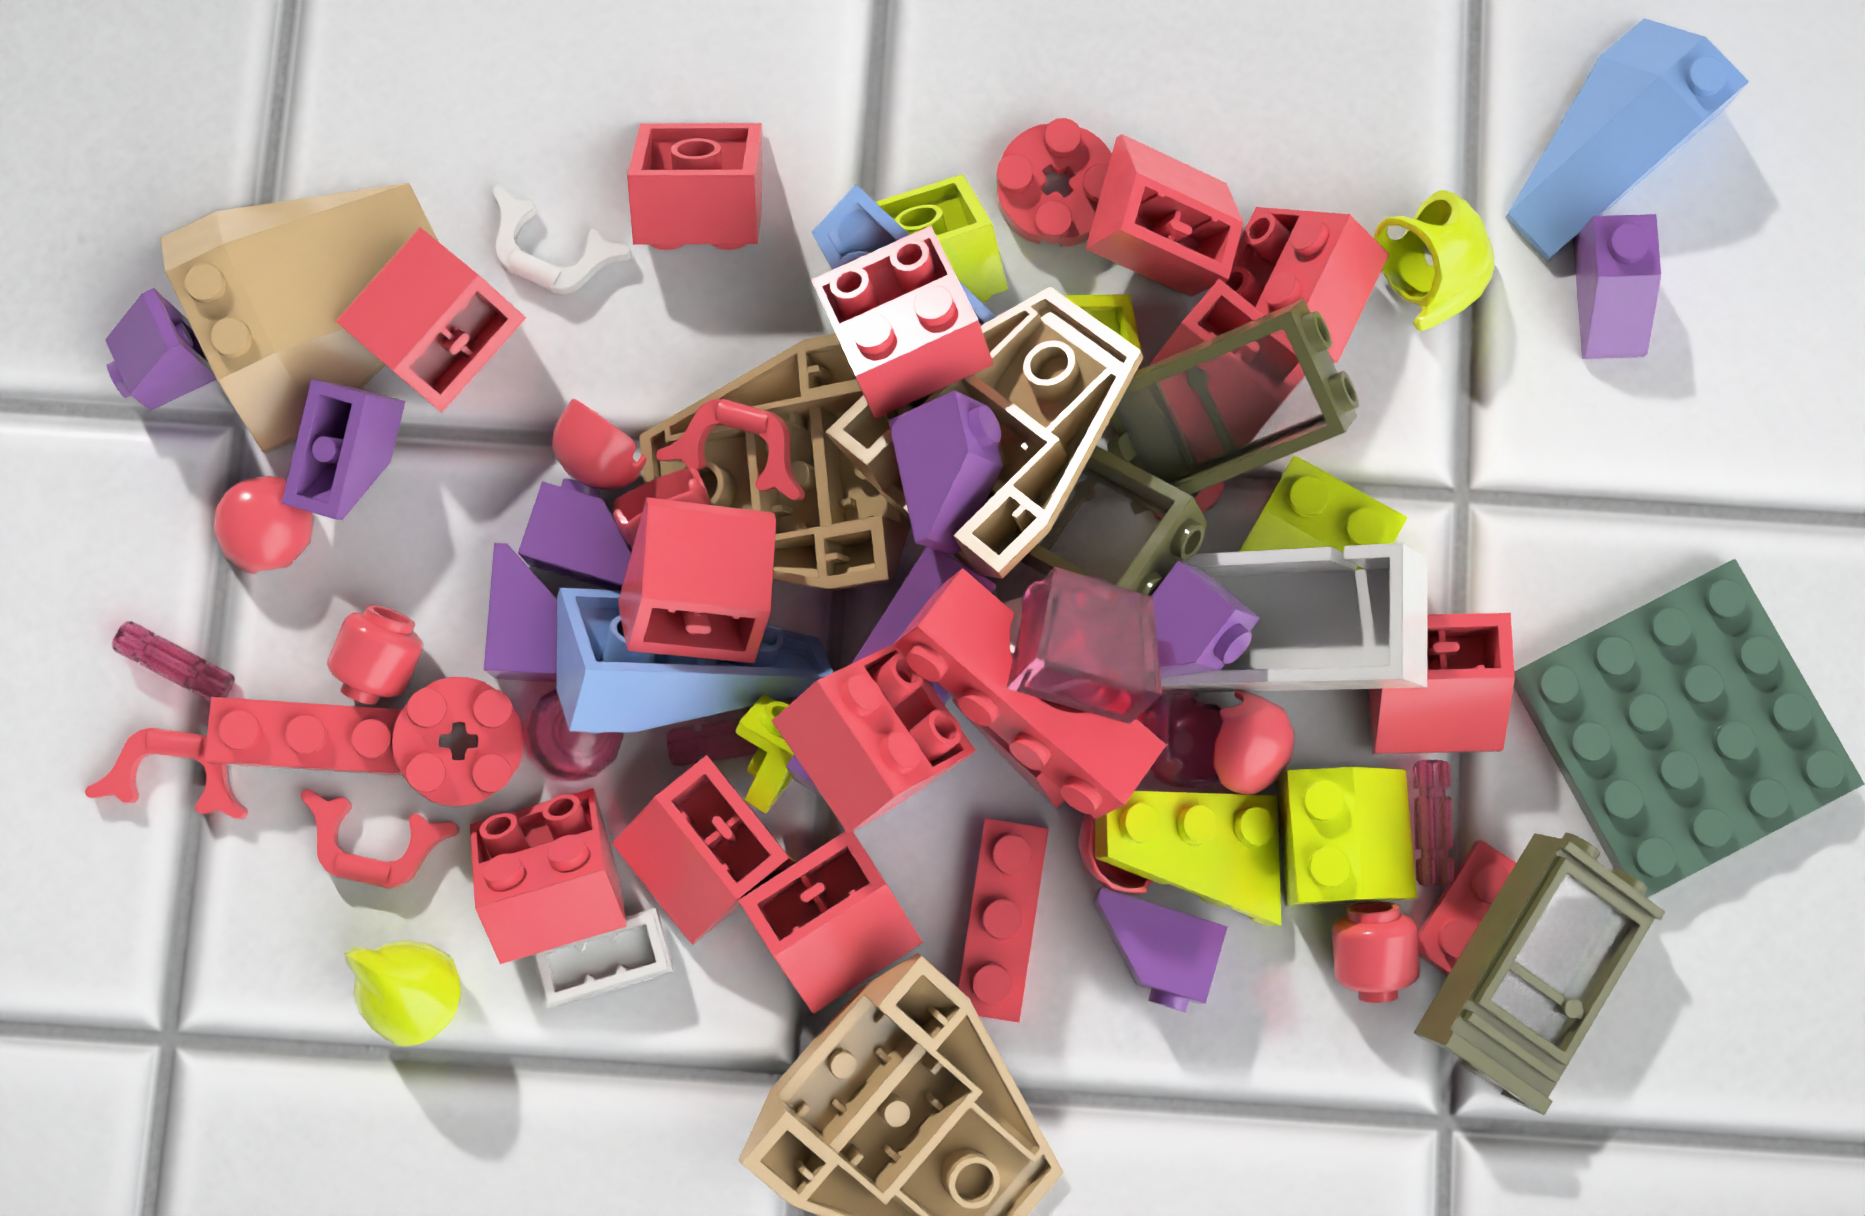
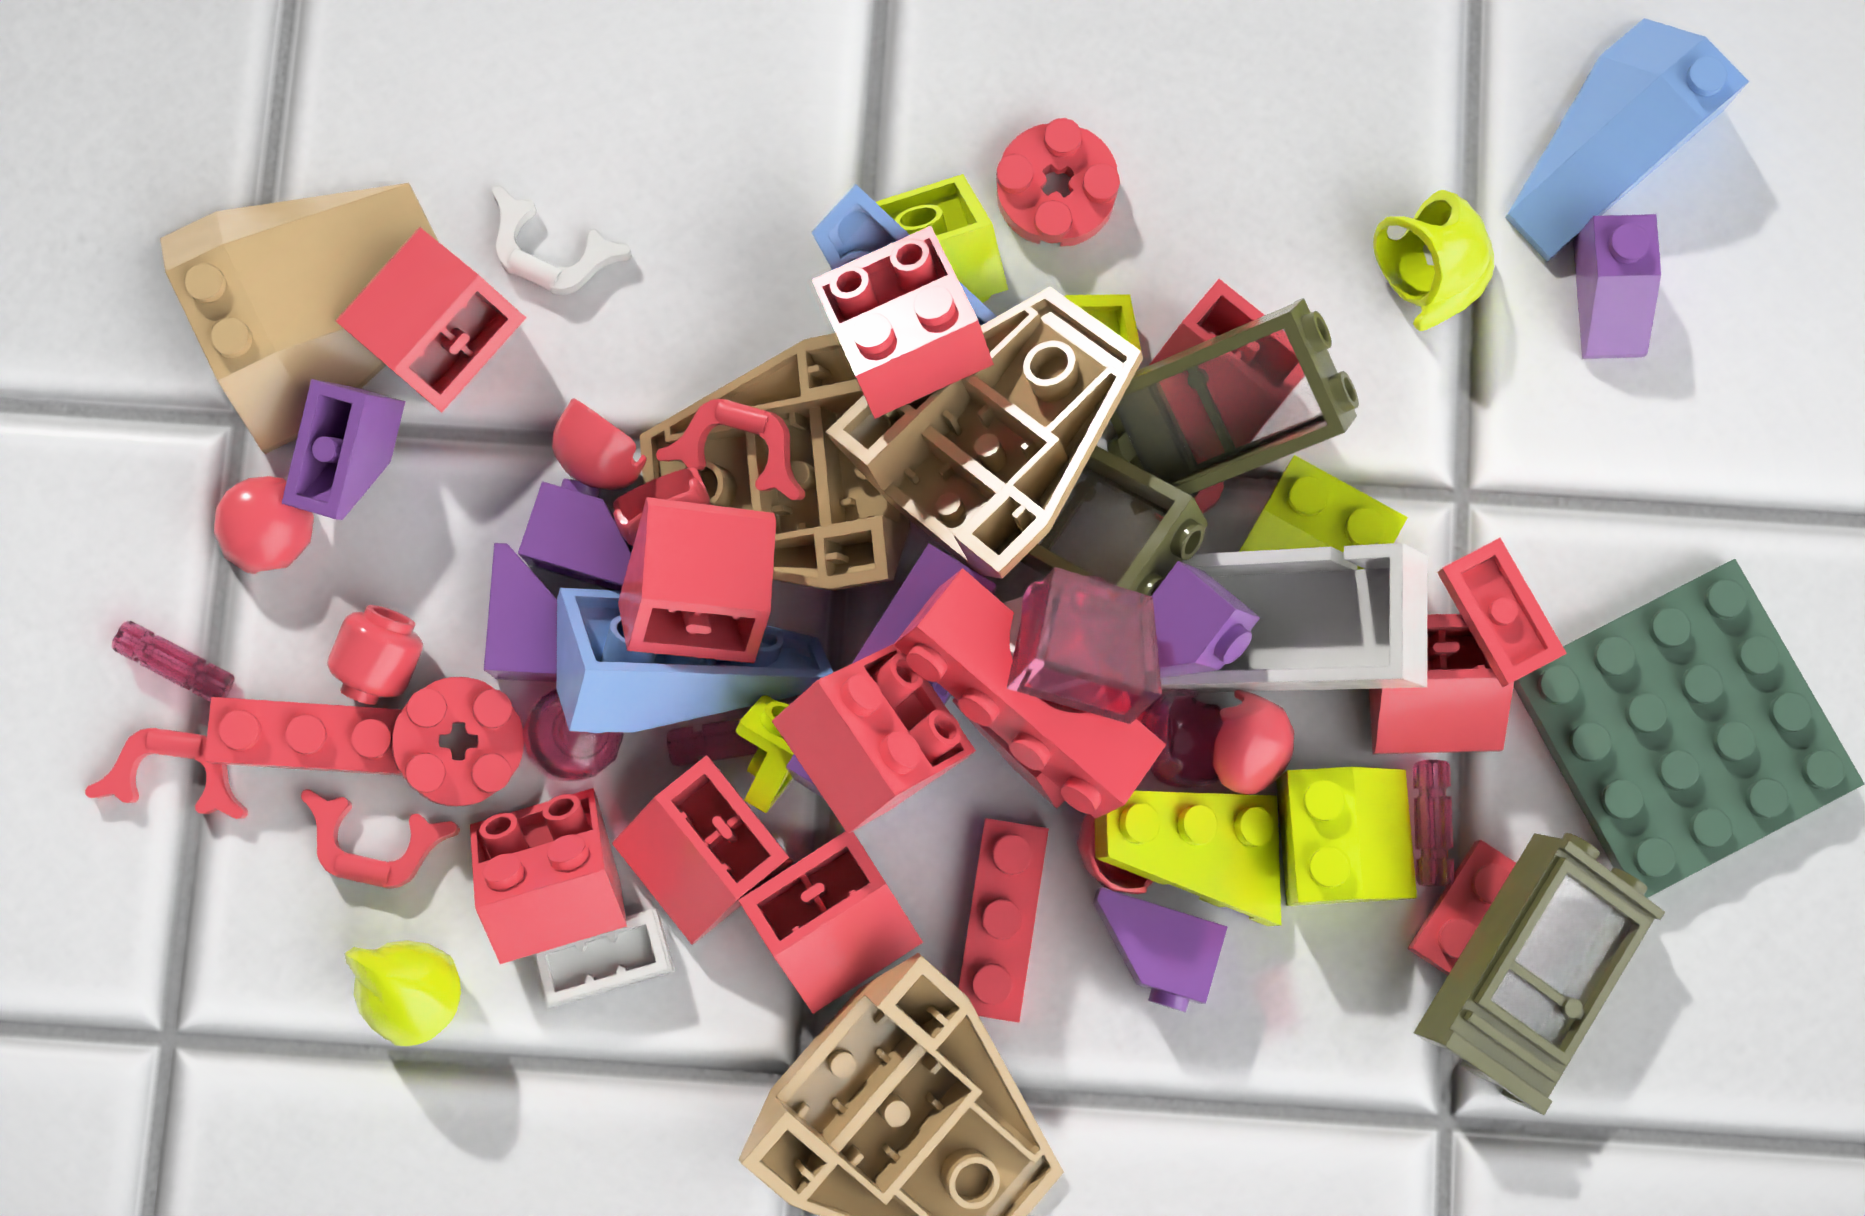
(156, 353): medium lavender slope -> none
(696, 185): coral slope -> none
(946, 465): medium lavender slope -> none
(1165, 219): coral slope -> none
(1312, 258): coral slope -> none
(1375, 951): coral head -> none
(1501, 612): none -> coral plate

